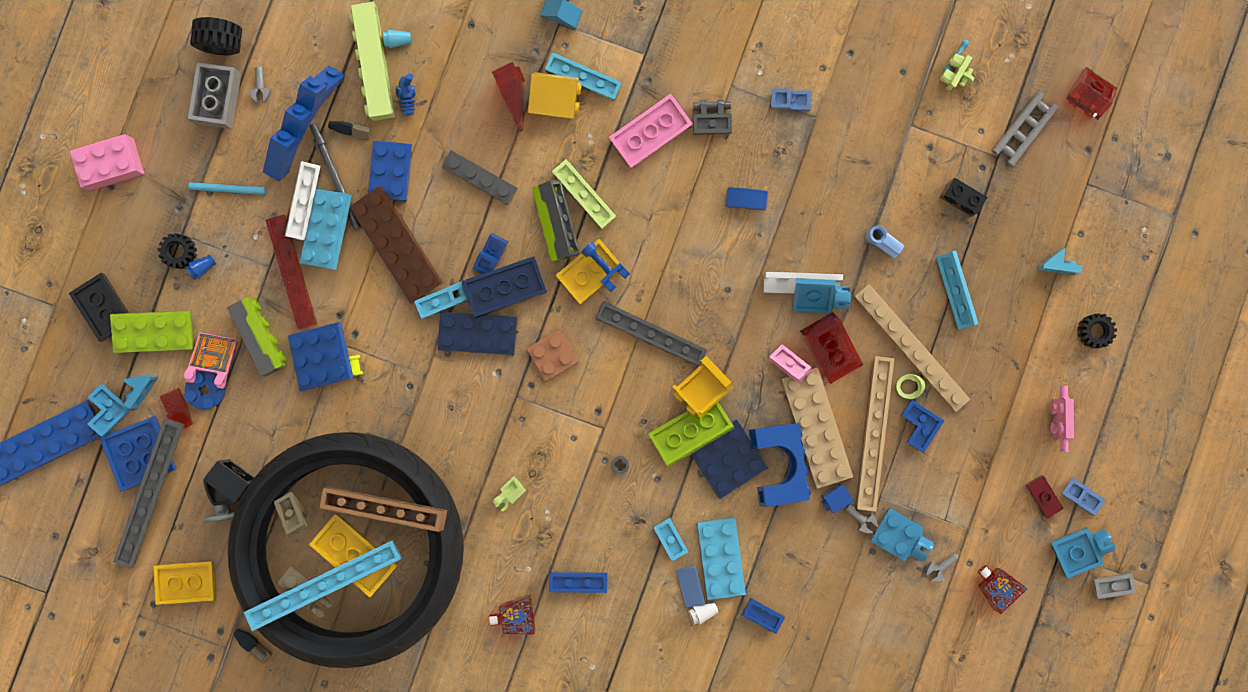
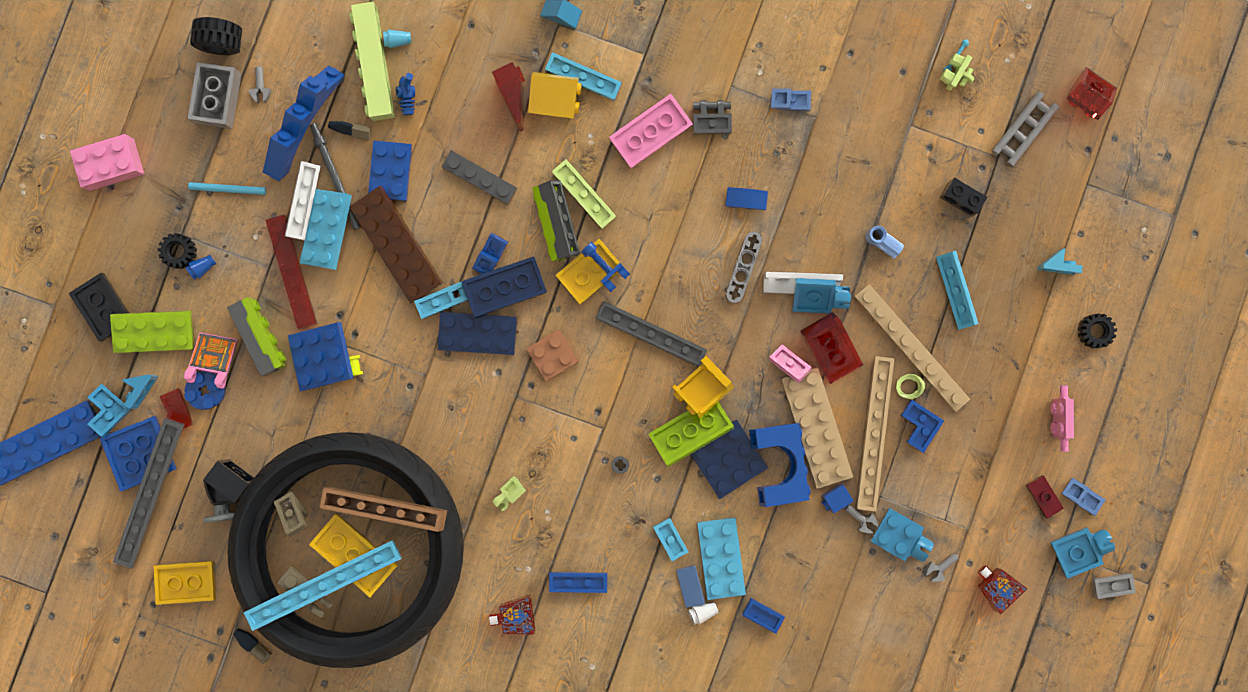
(746, 268): none -> light grey beam

